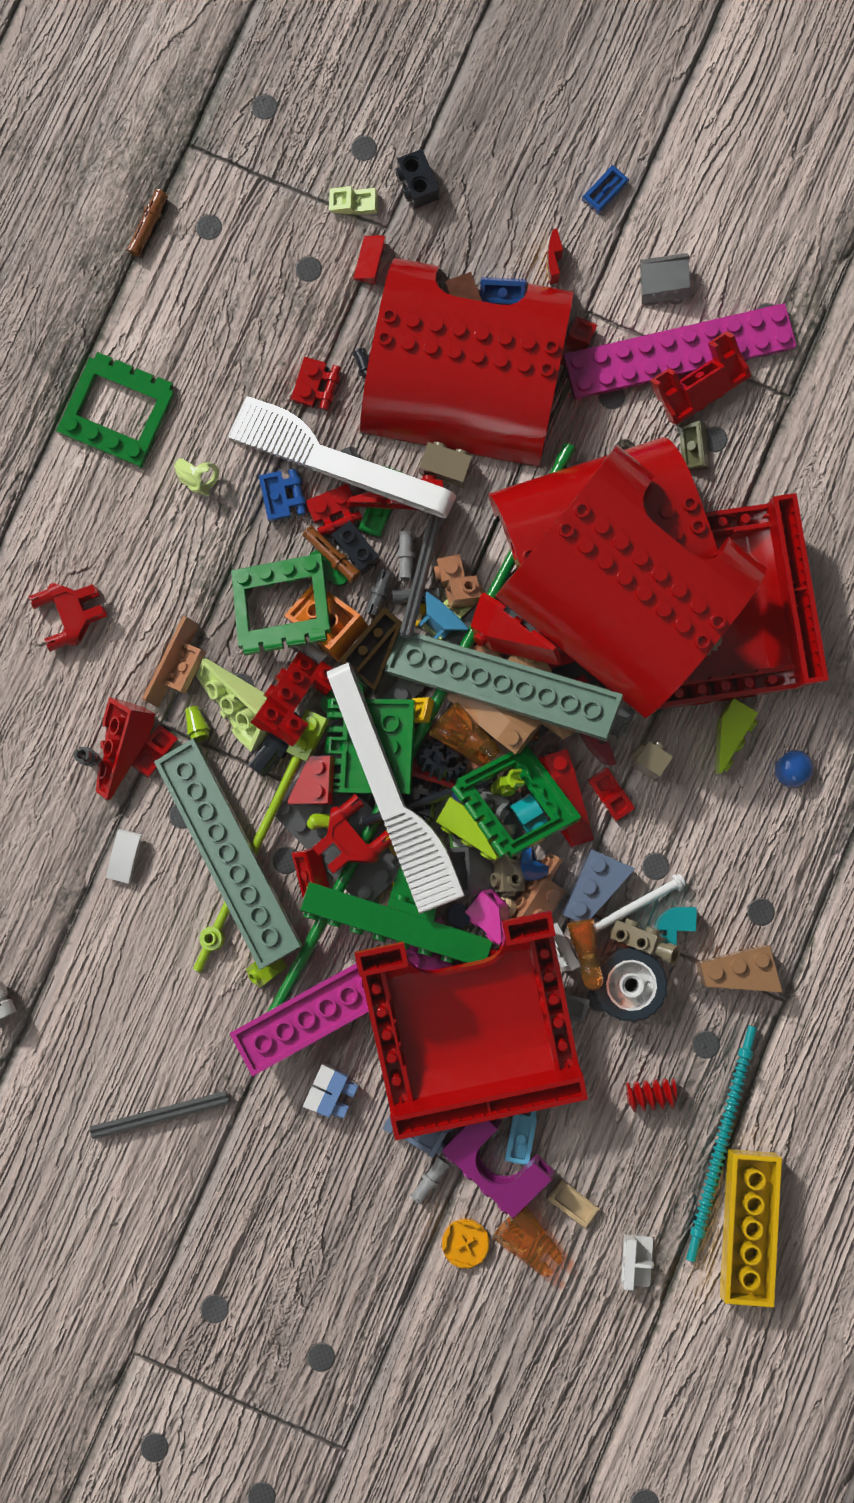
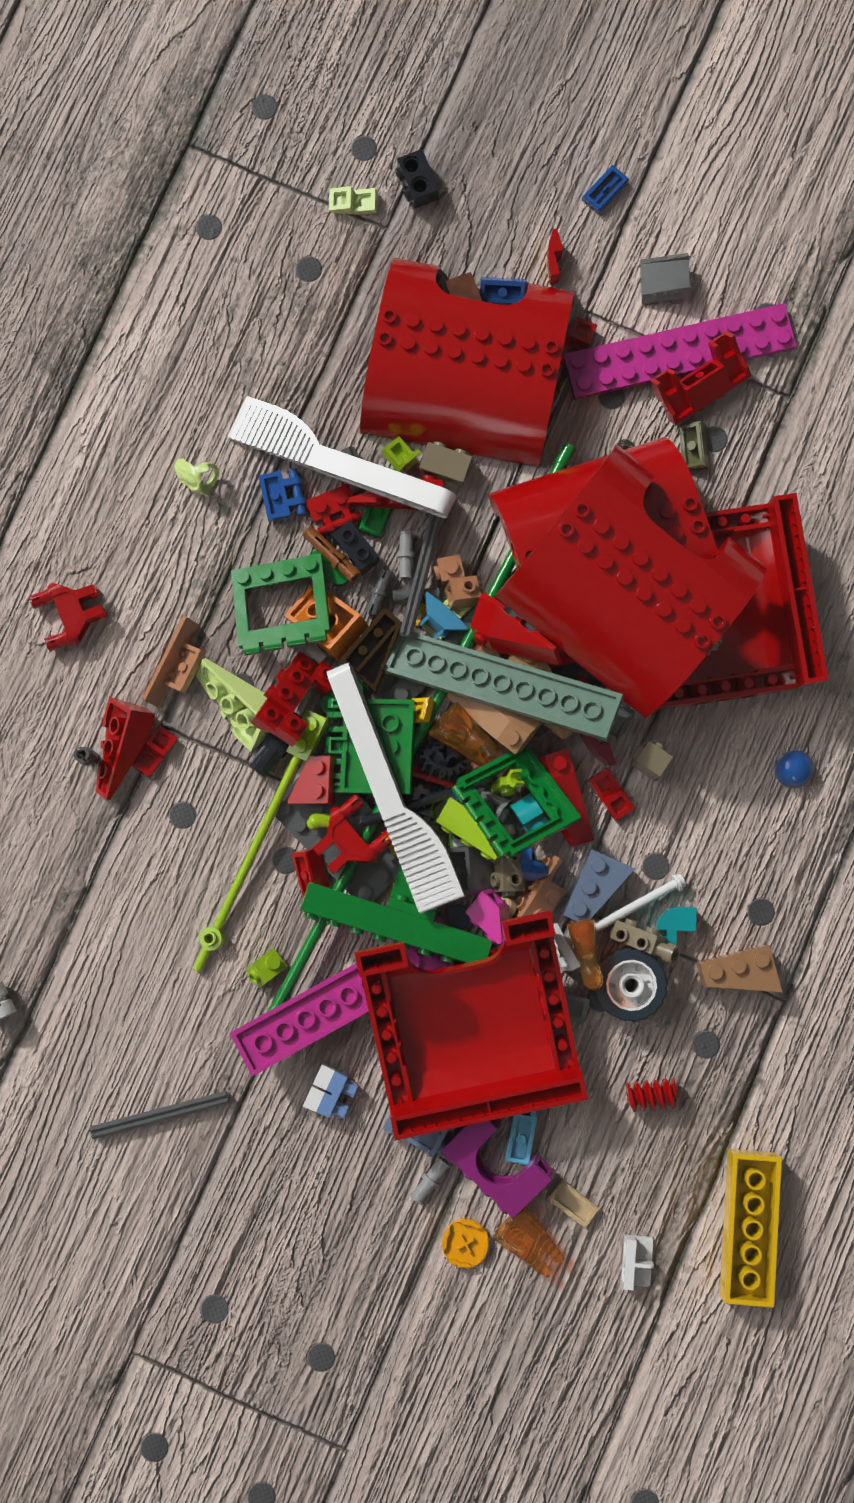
(106, 439): green hinge -> none
(123, 856): white slope -> none
(148, 220): dark orange pin -> none
(196, 724): lime cone -> none
(228, 854): sand green plate -> none
(309, 381): red plate -> none
(362, 359): black pin -> none
(370, 259): red slope -> none
(400, 455): none -> lime bracket
(697, 1231): teal hose -> none
(731, 729): lime slope -> none

